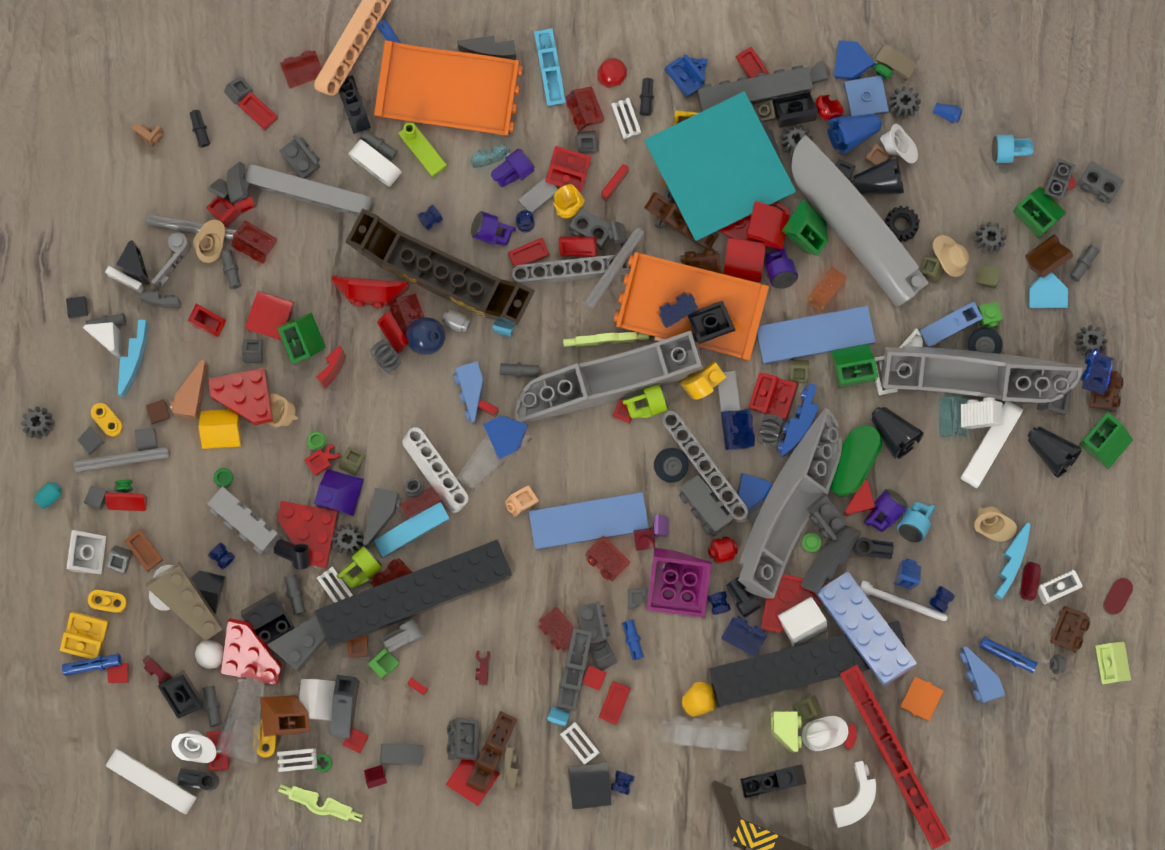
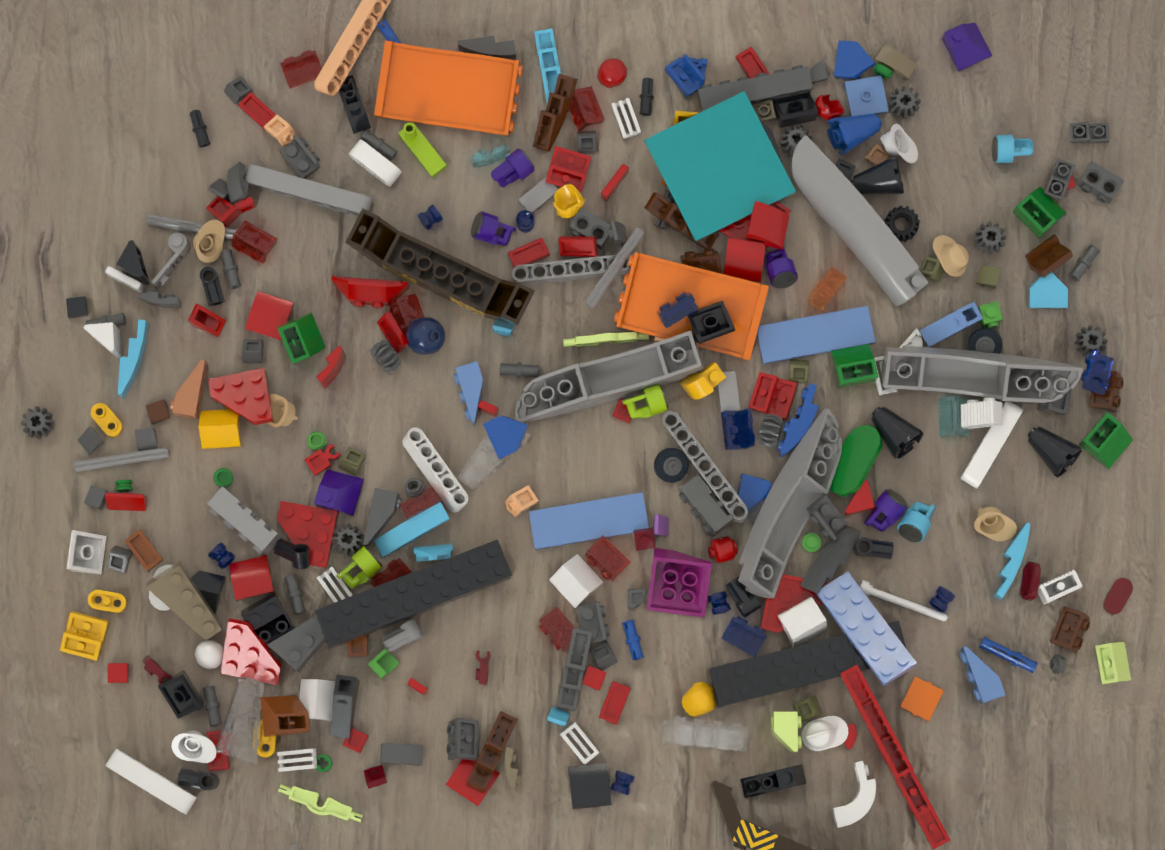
(48, 495): teal brick -> none
(101, 663): blue pin -> none
(145, 133): medium nougat bracket -> none
(212, 288): none -> black piece
(251, 578): none -> red slope
(280, 130): none -> light nougat bracket
(433, 552): none -> medium azure slope
(456, 321): light grey brick -> none
(555, 113): none -> reddish brown slope
(575, 580): none -> white slope
(807, 229): green slope -> none
(908, 574): blue slope -> none
(949, 112): blue cone -> none
(966, 45): none -> dark purple slope
(1089, 133): none -> dark grey slope

